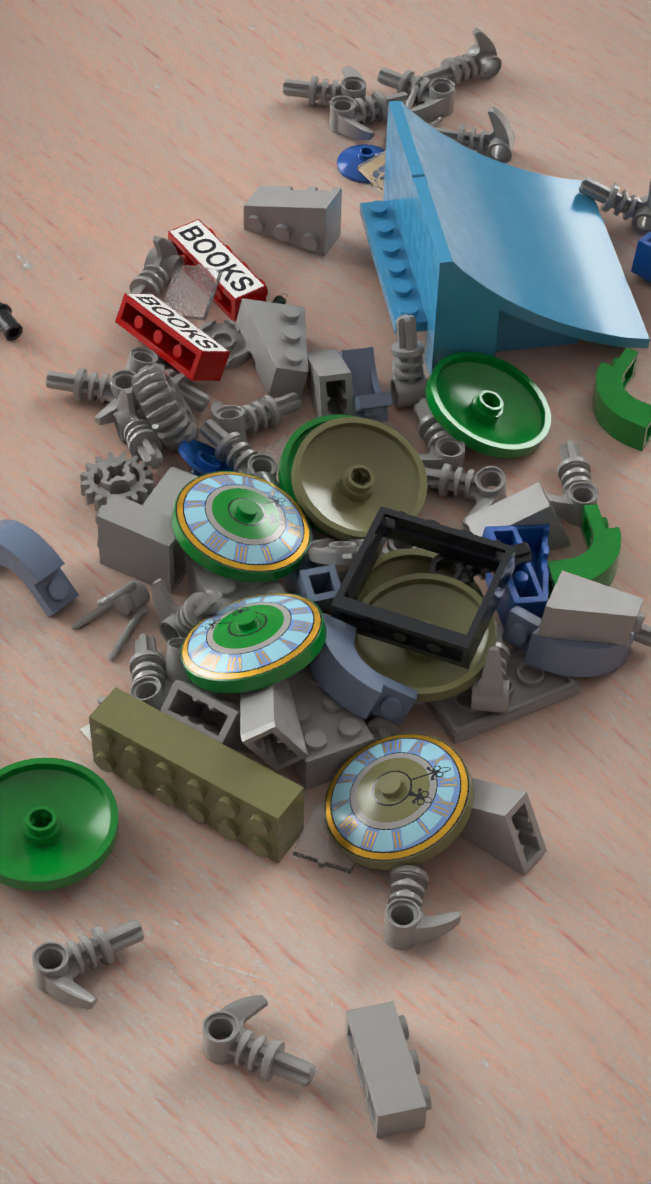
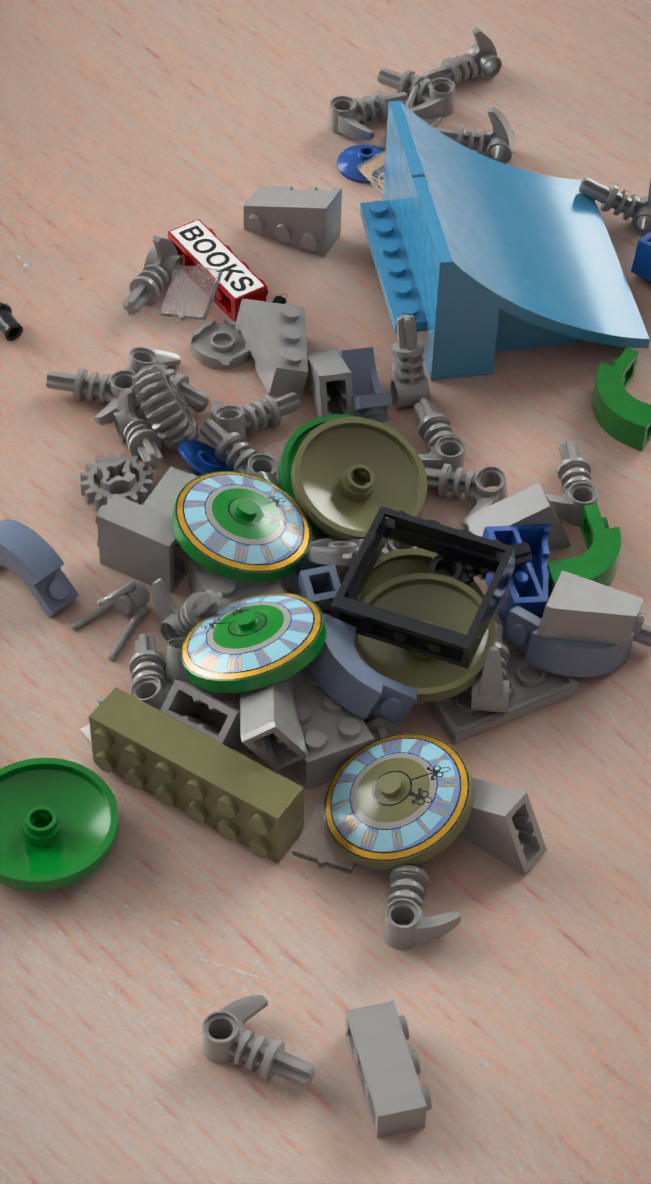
(73, 958): light grey piece -> none
(172, 337): red brick -> none
(352, 86): light grey piece -> none
(488, 404): green dish -> none

